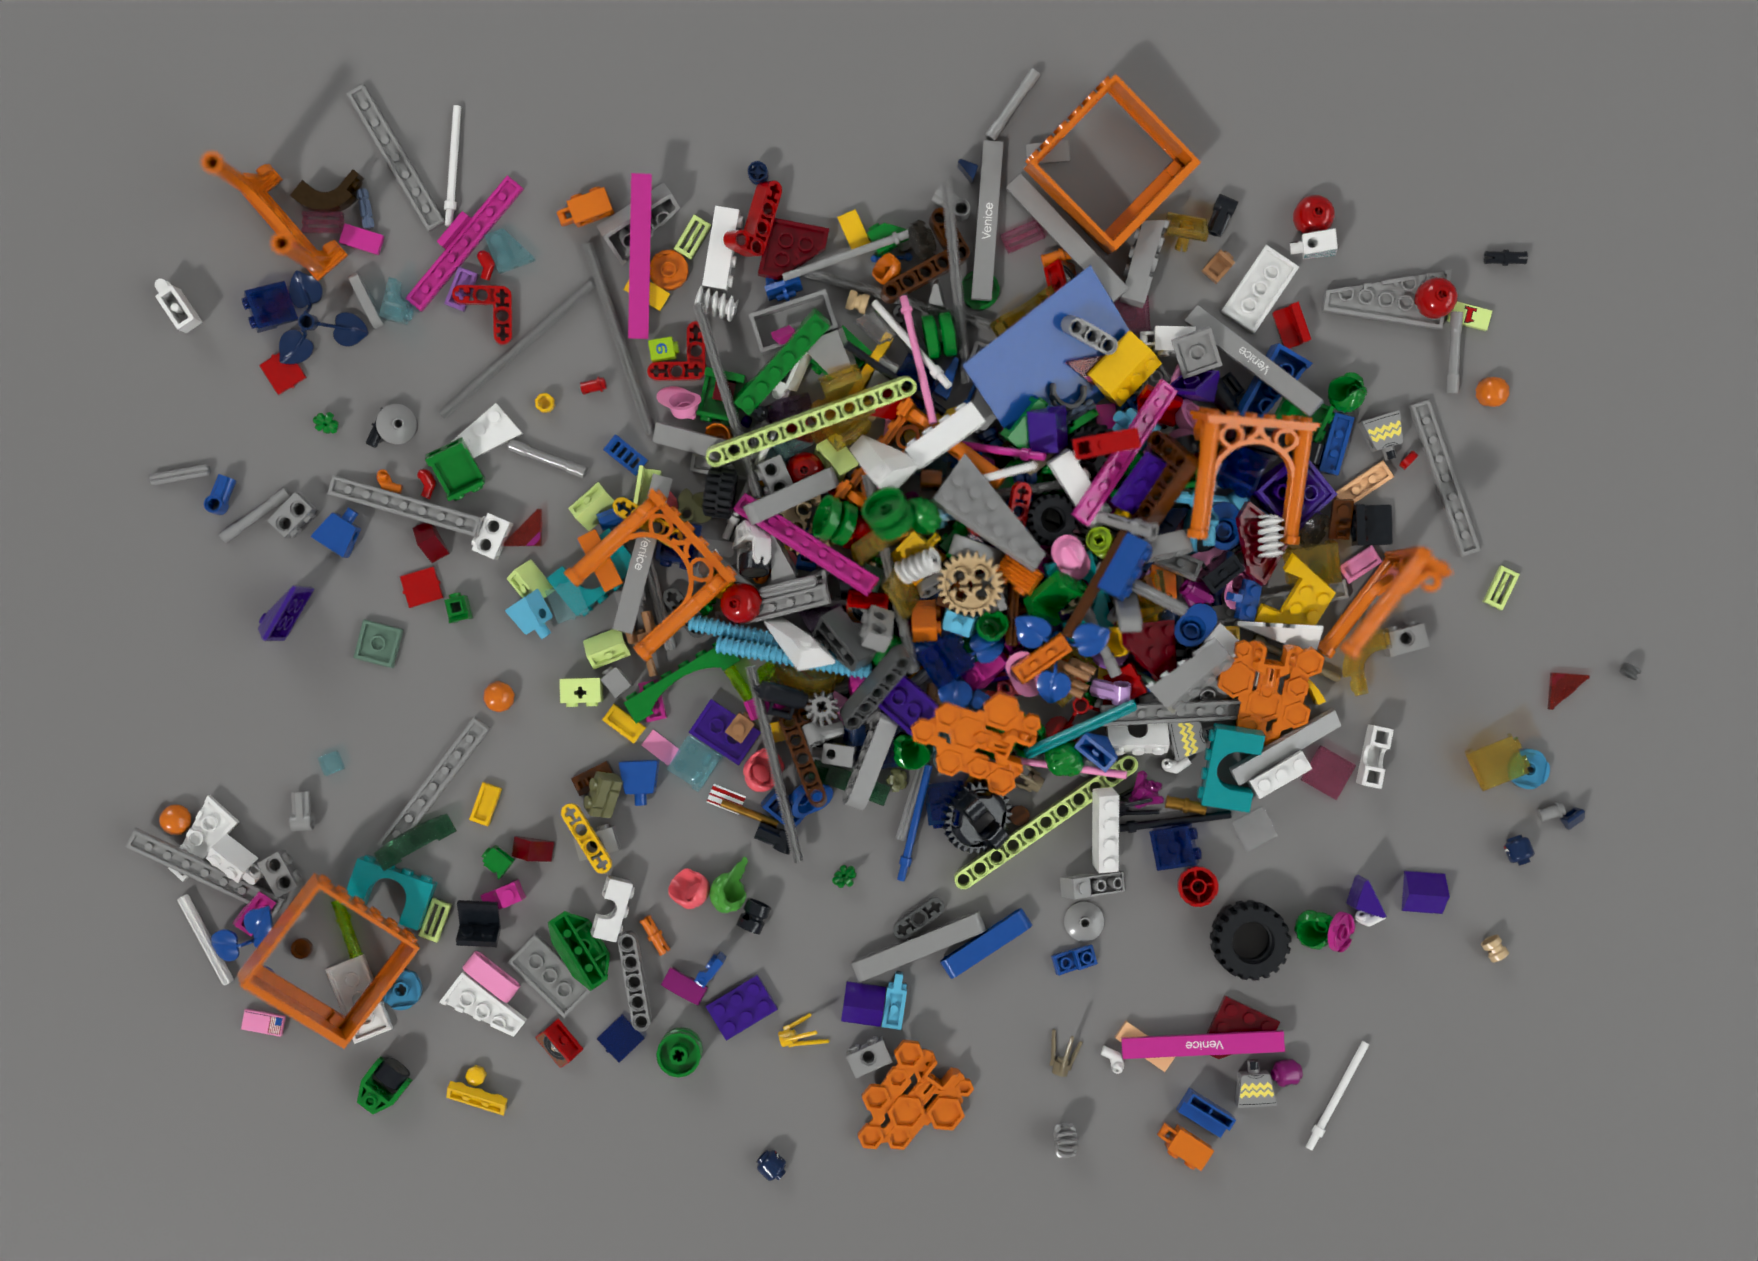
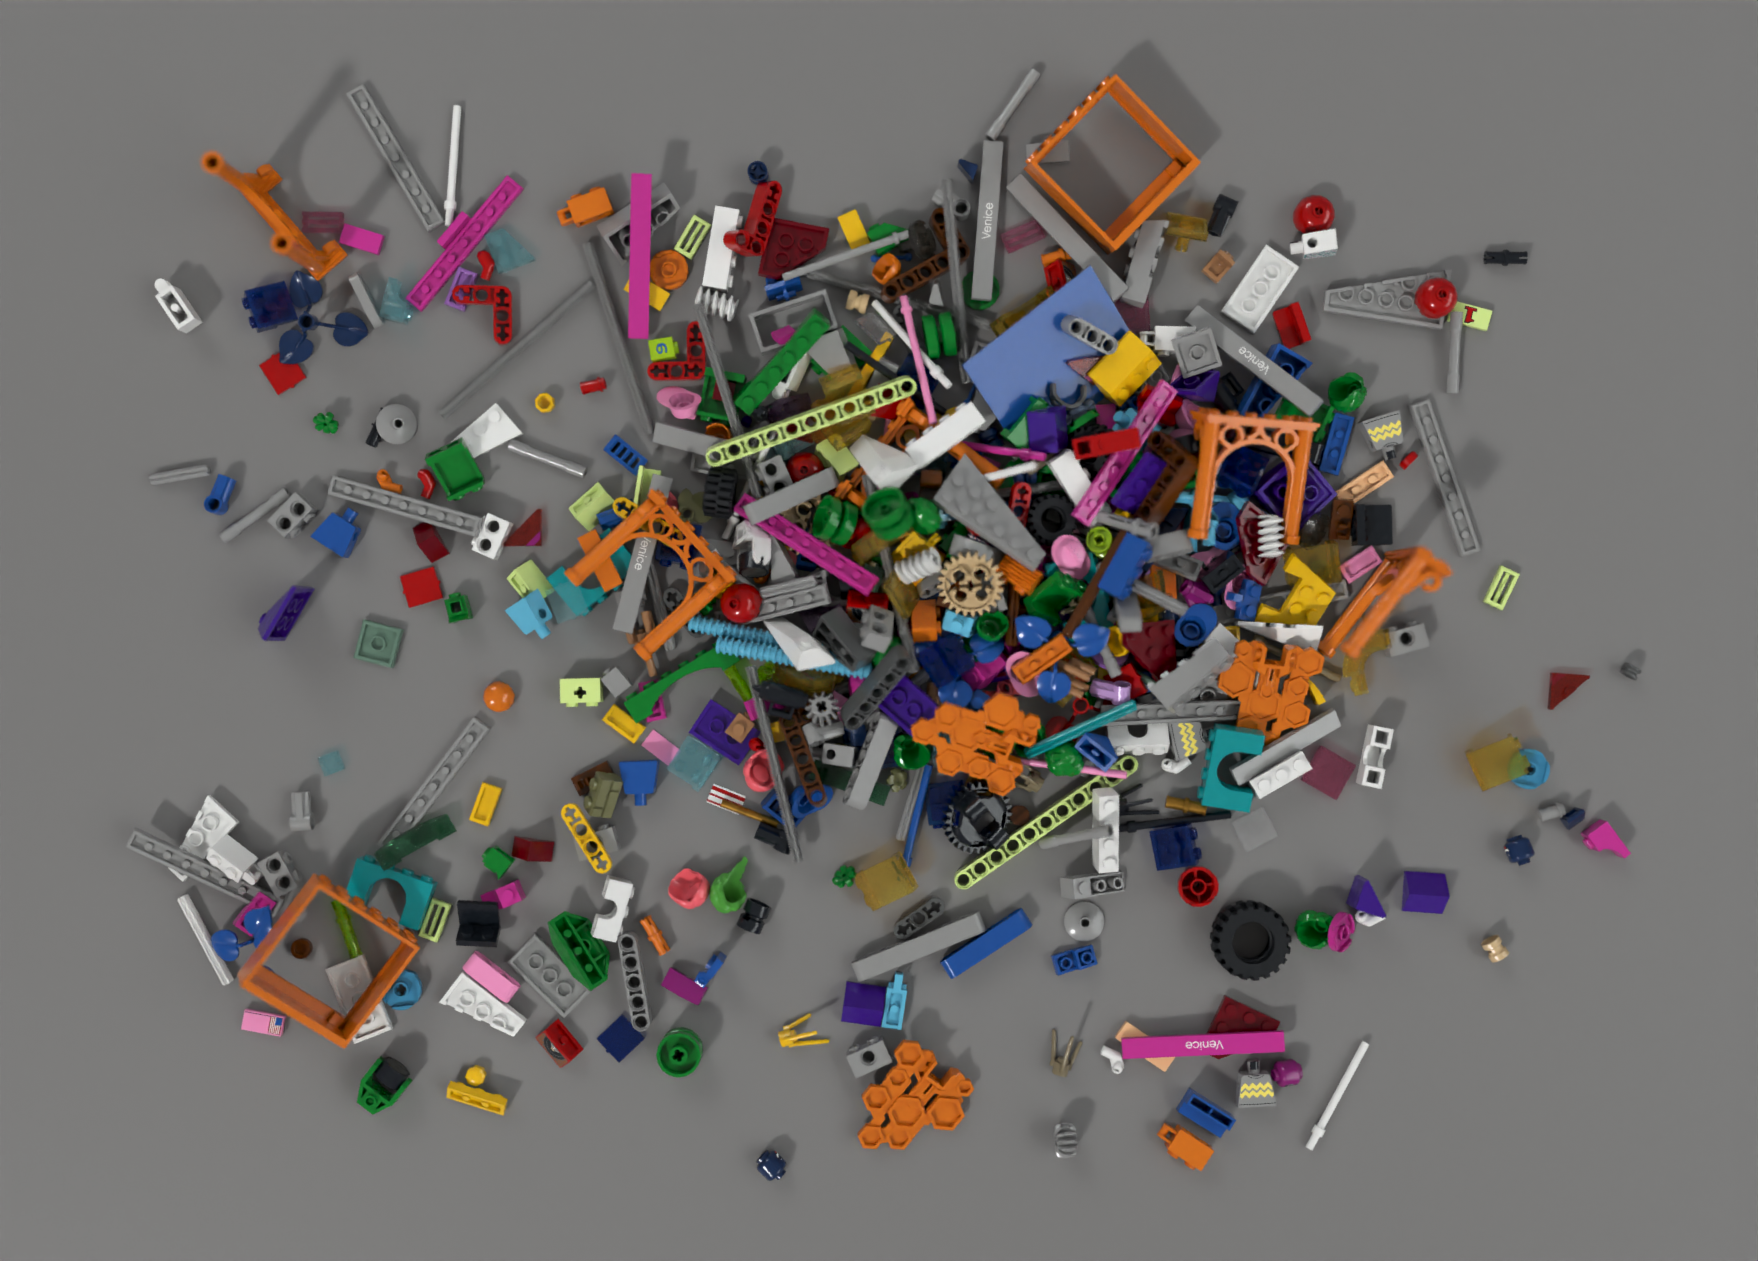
(175, 819): orange hair -> none
(330, 201): dark brown arch -> none
(365, 208): sand blue axle -> none
(606, 648): yellowish green panel -> none
(741, 1007): dark purple plate -> none
(756, 744): none -> red arm
(886, 881): none -> clear yellow panel
(950, 373): blue slope -> none
(1002, 460): dark brown tile -> none
(1094, 833): none -> light grey piece
(1146, 789): magenta rock -> none
(1492, 391): orange hair -> none
(1602, 836): none -> dark pink arch

